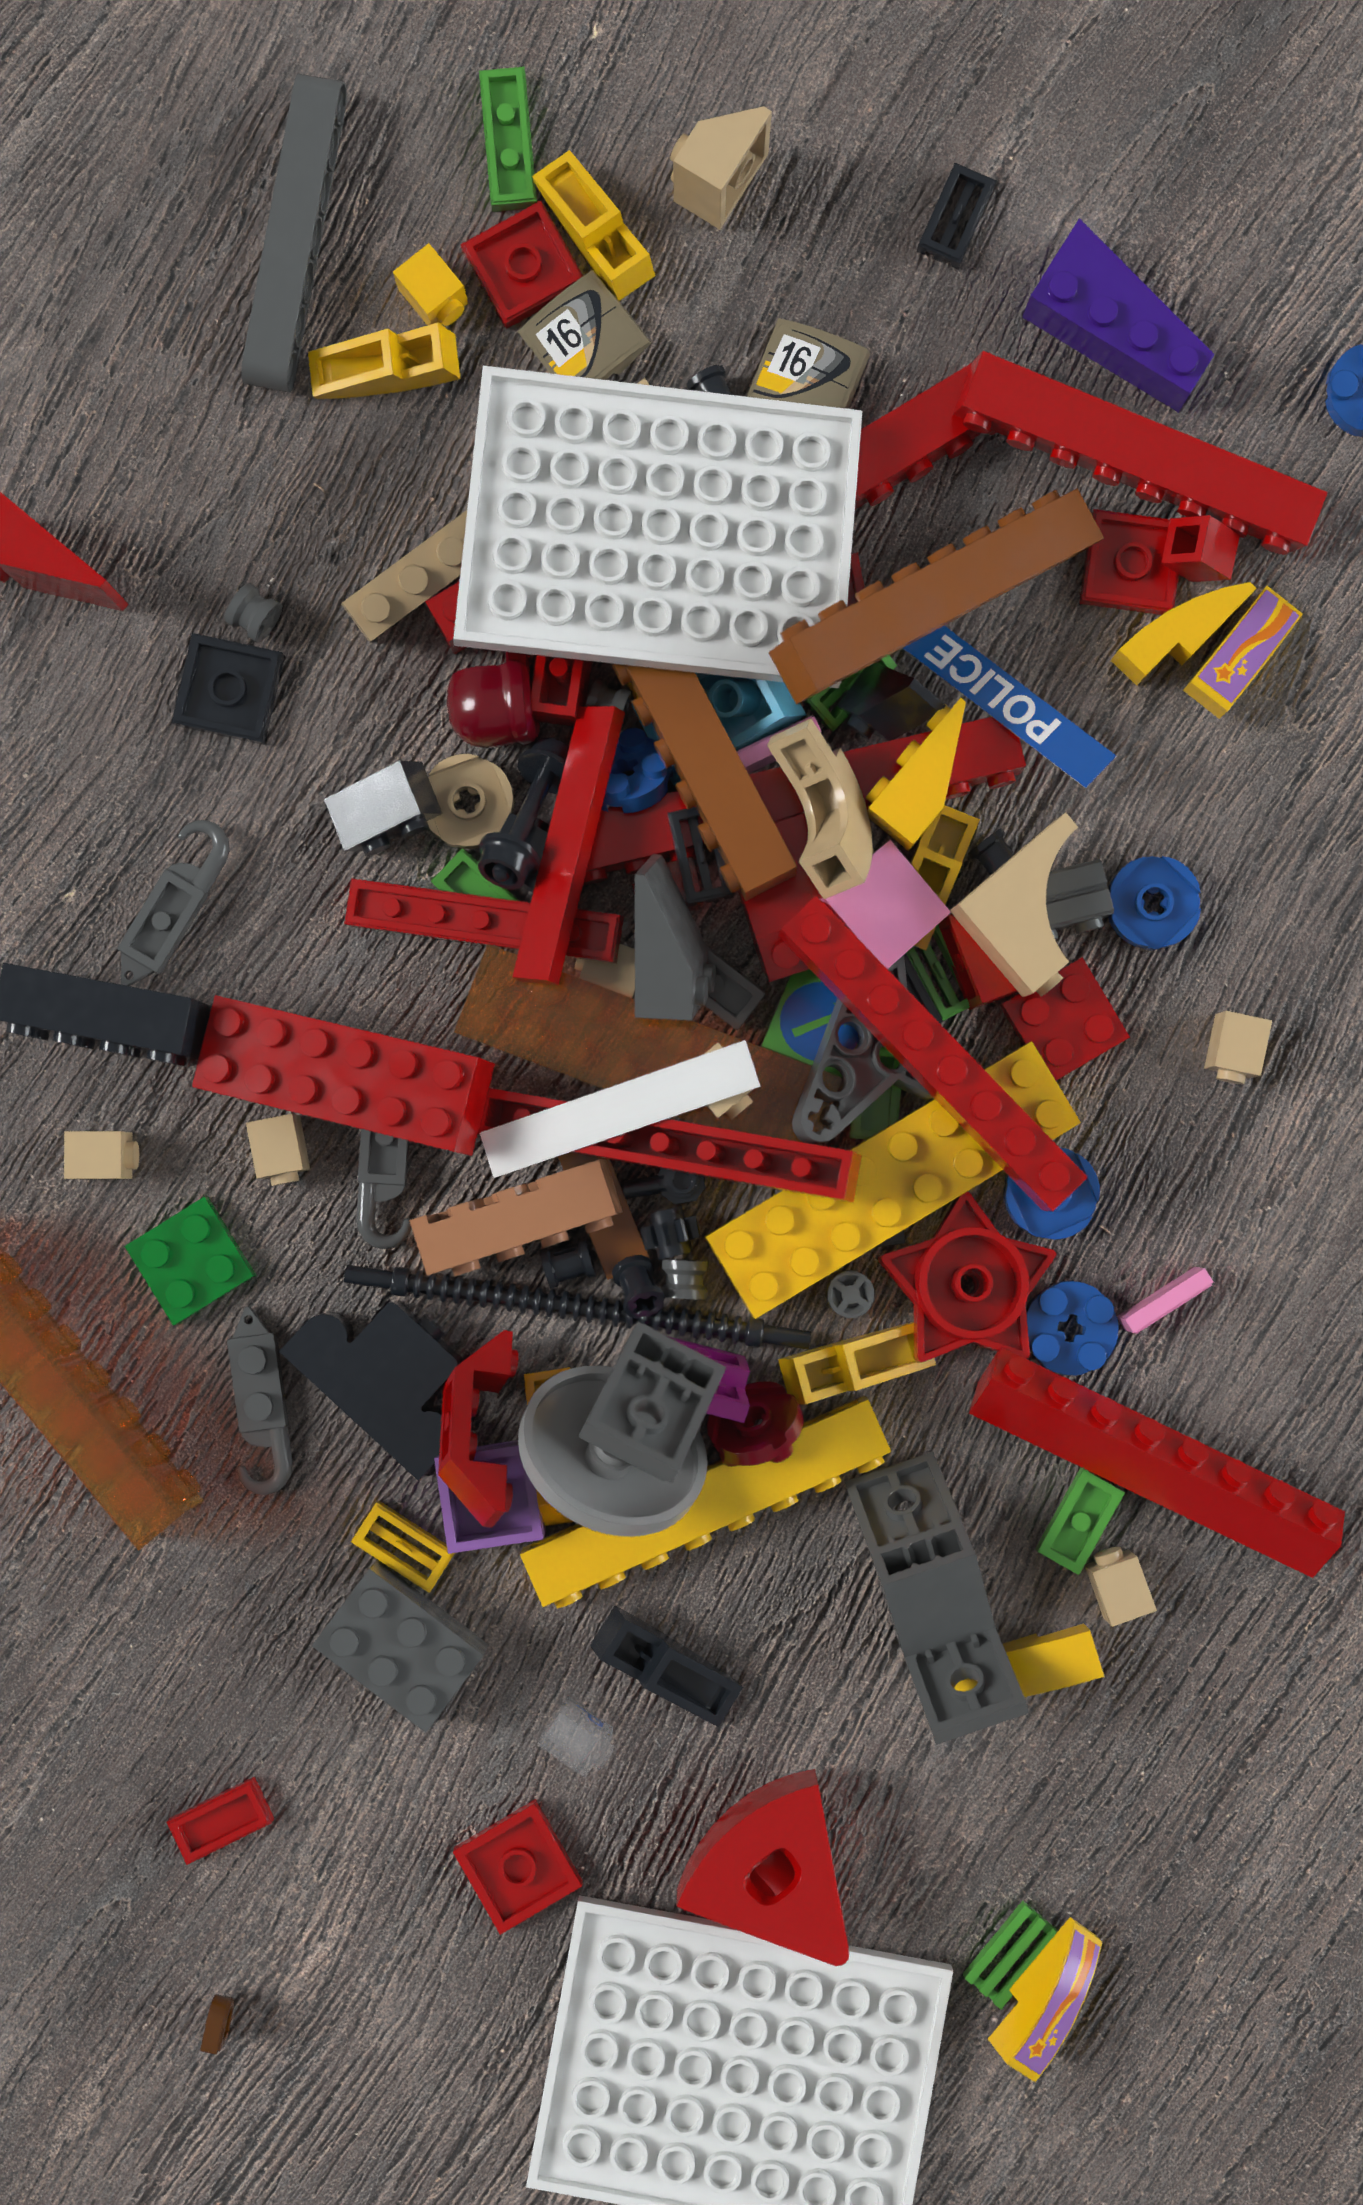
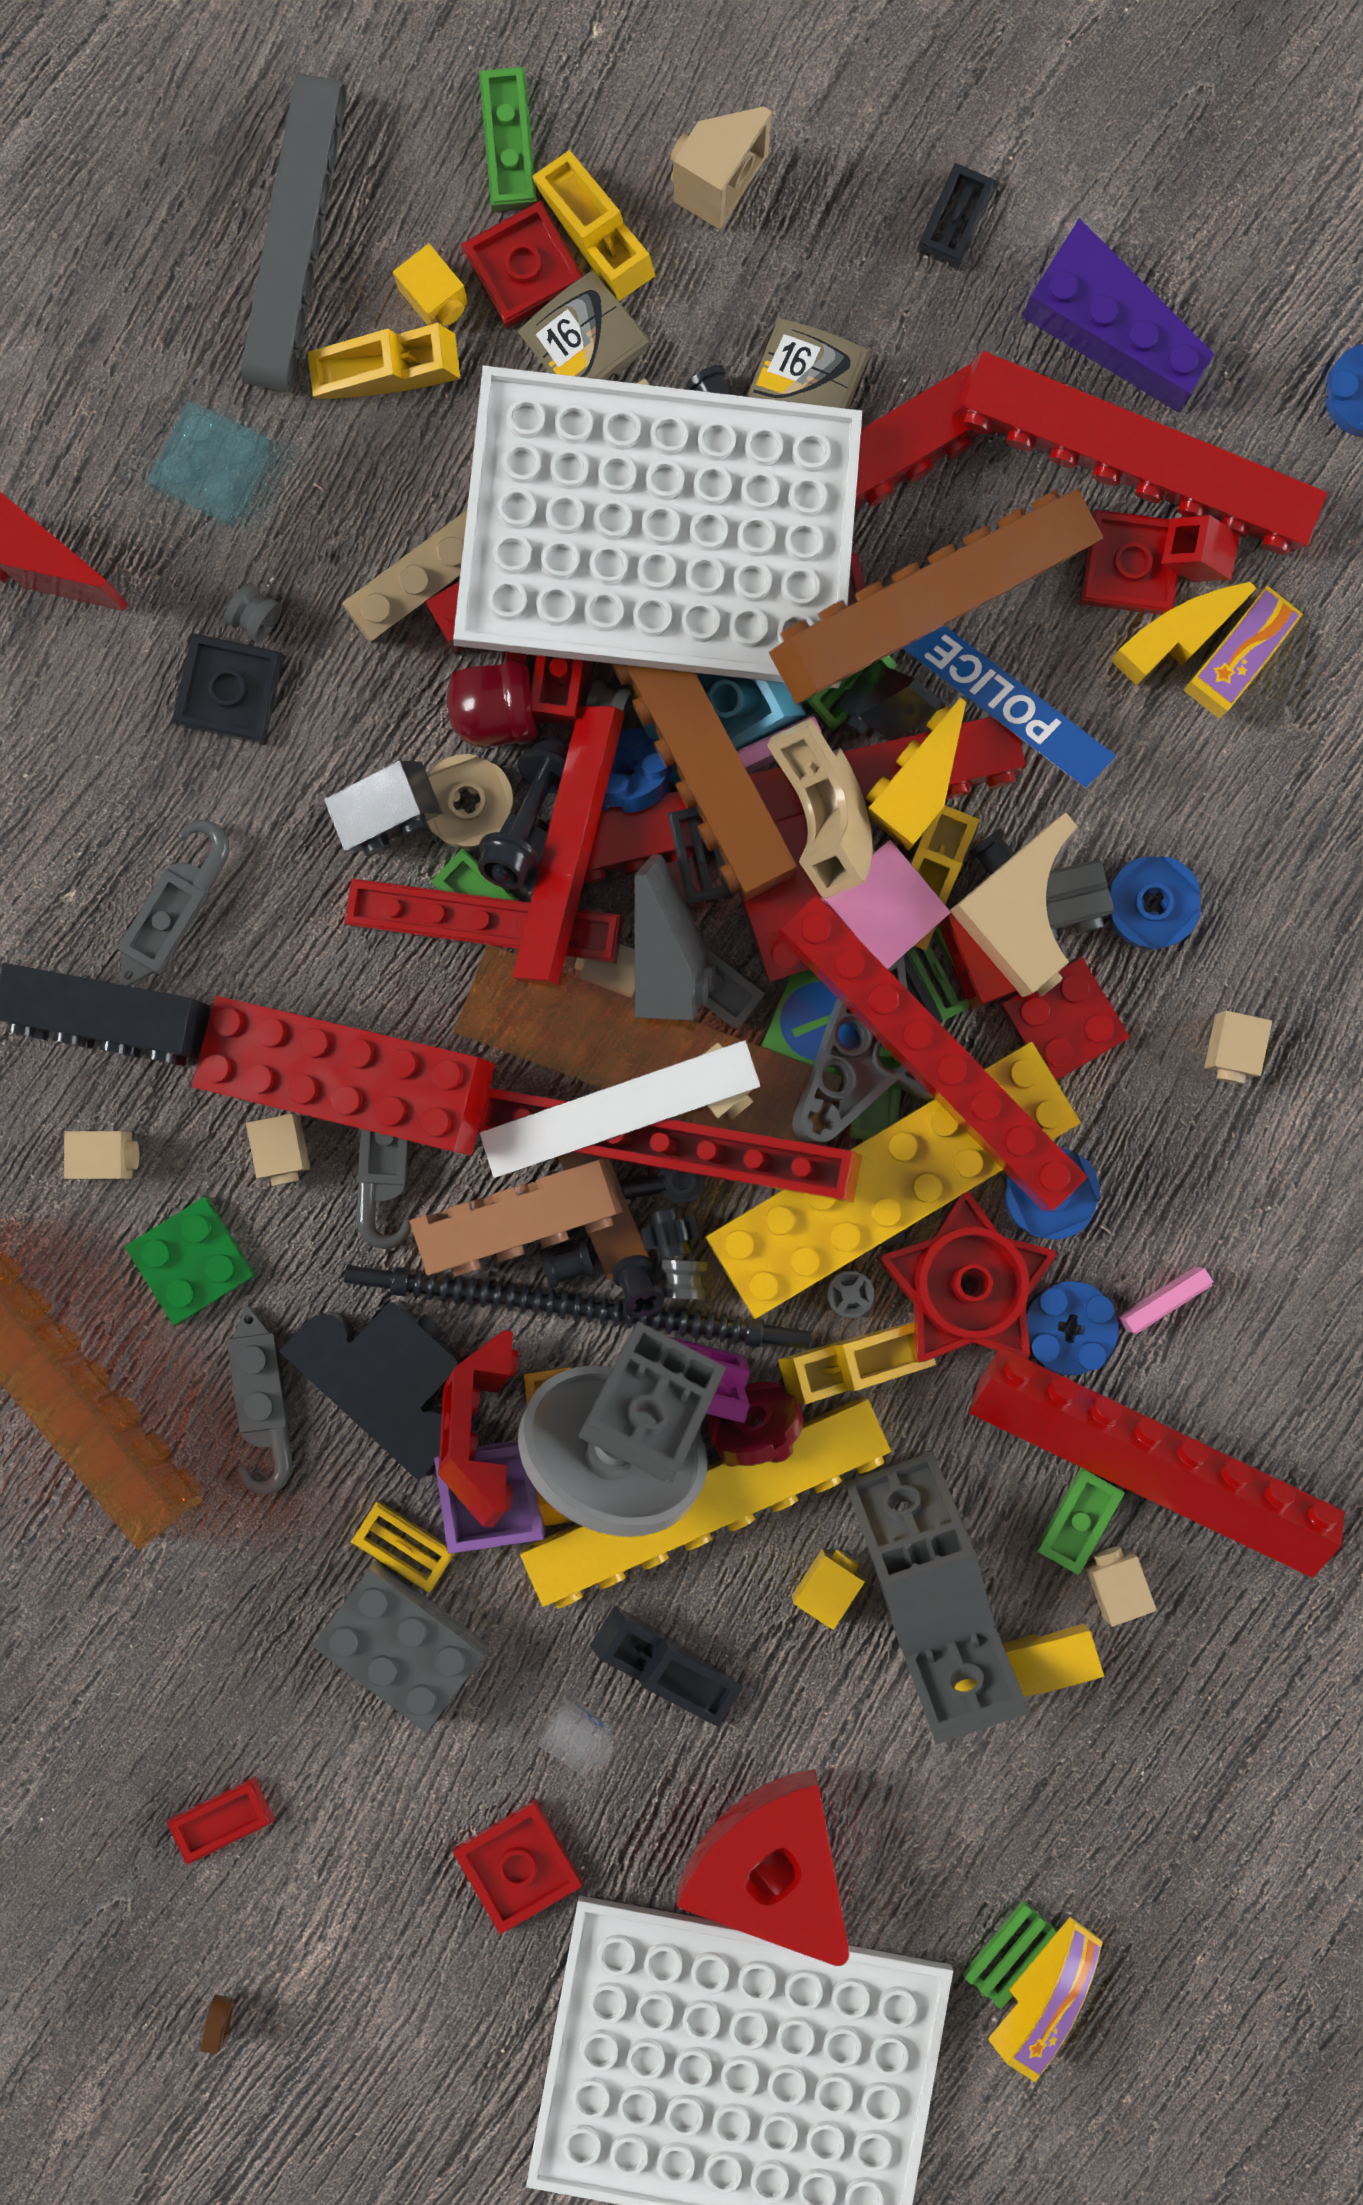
(210, 463): none -> clear light blue plate
(829, 1587): none -> yellow brick

